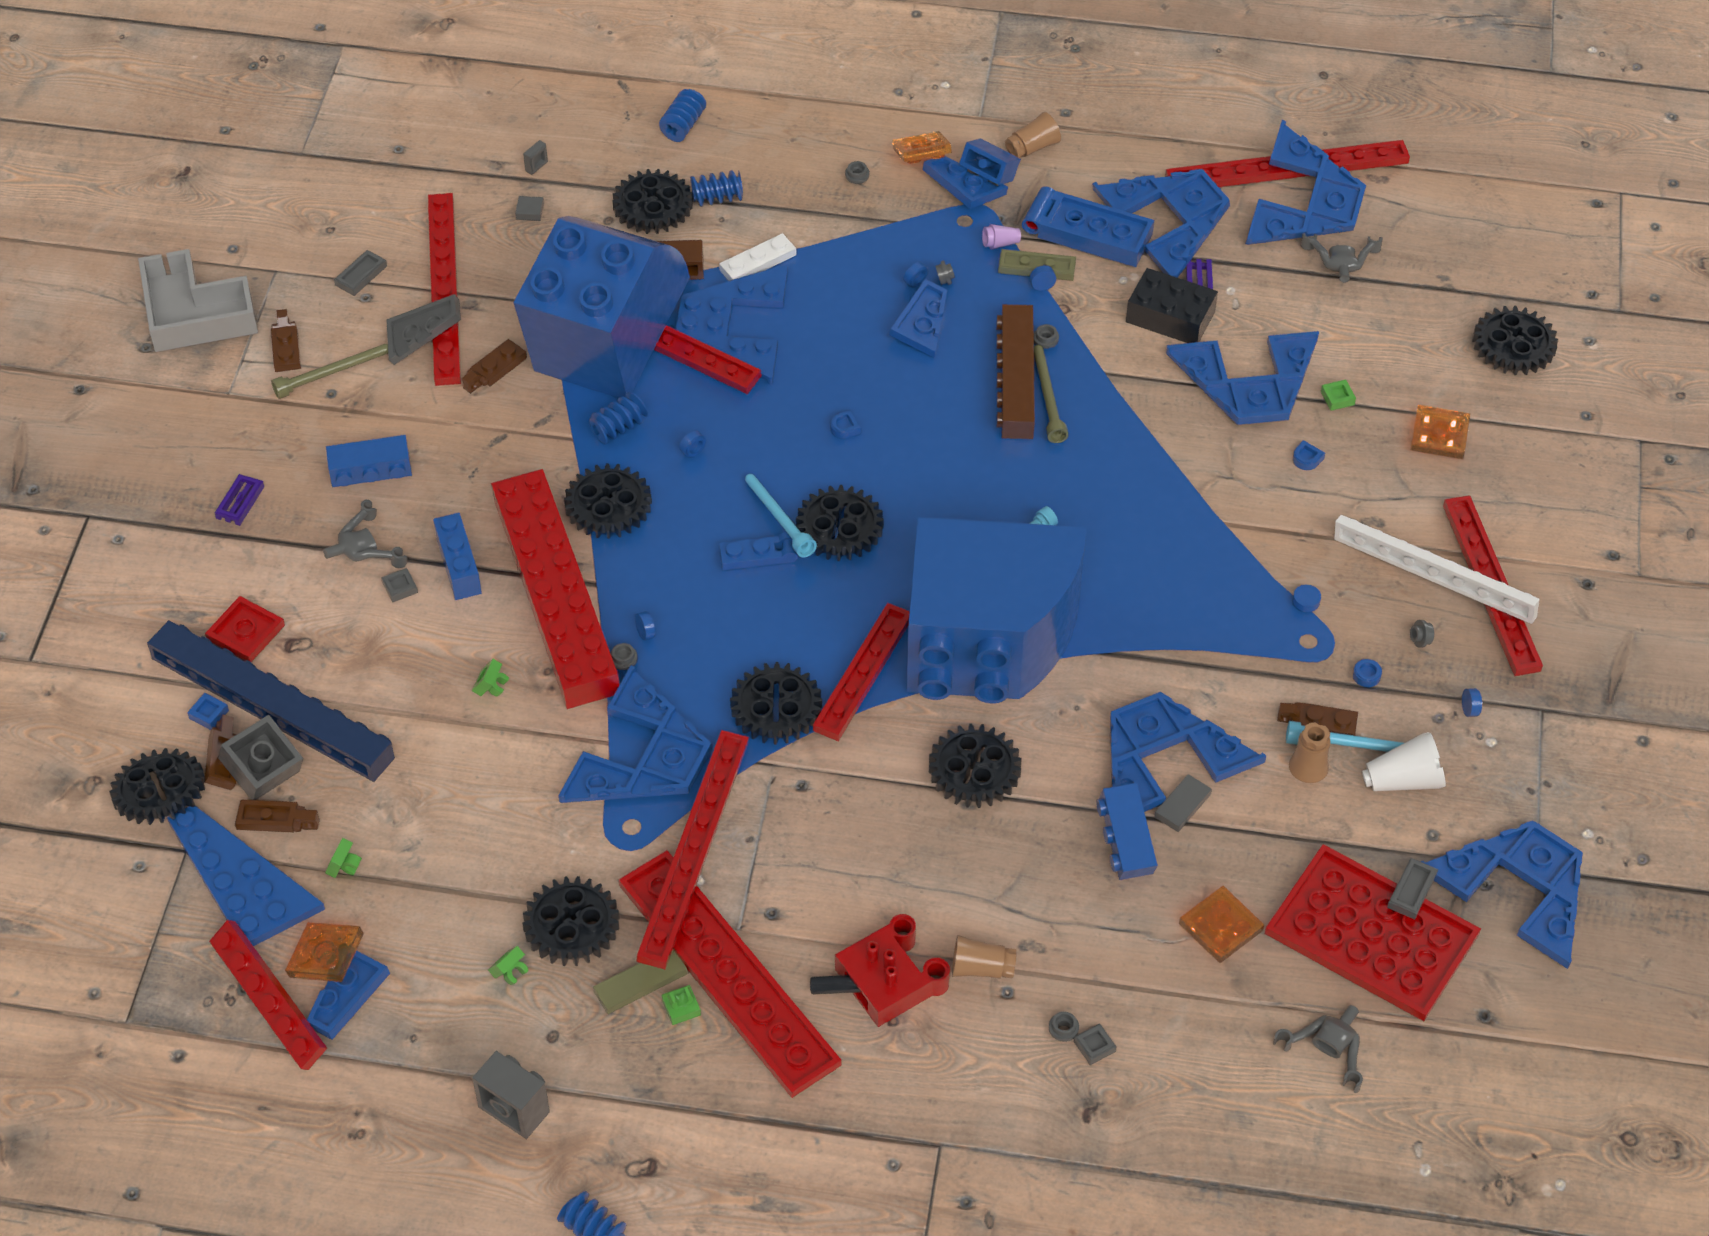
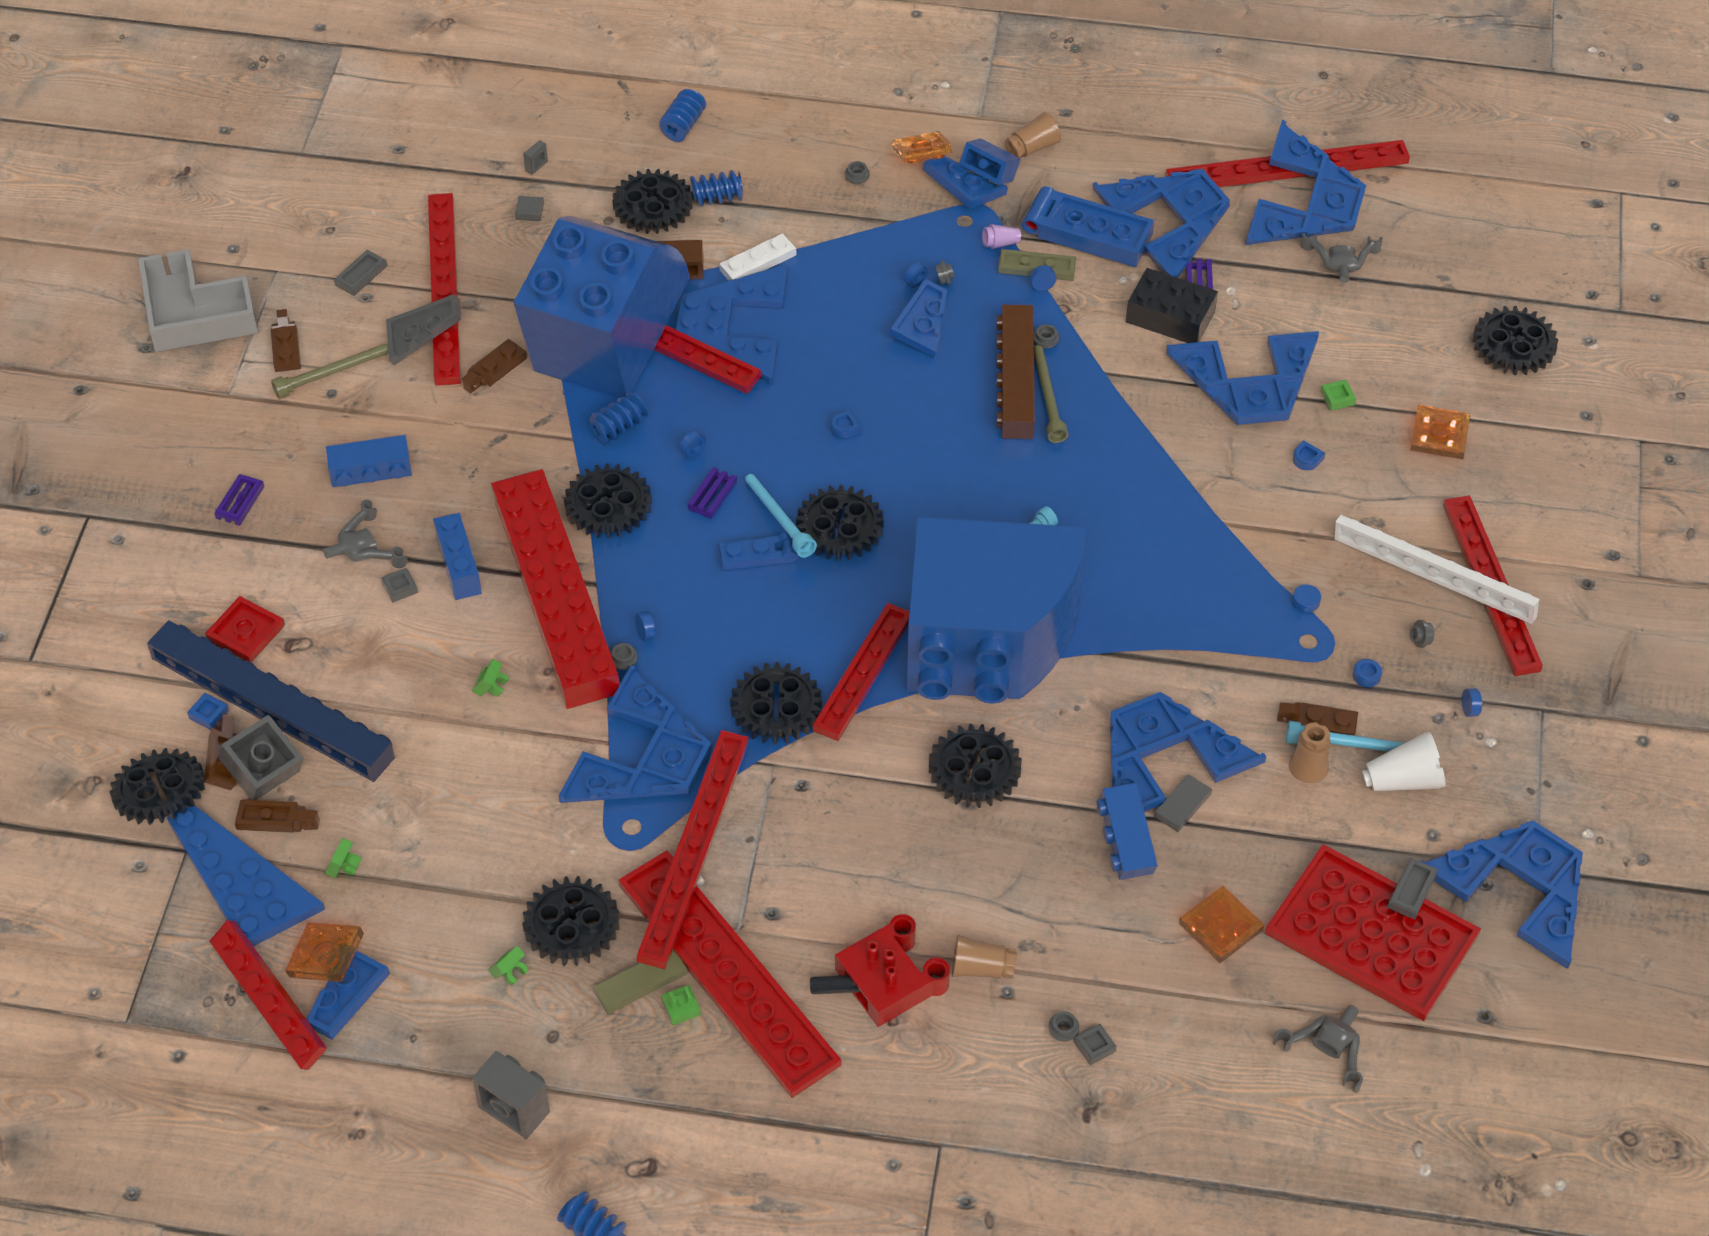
(704, 487): none -> dark purple tile

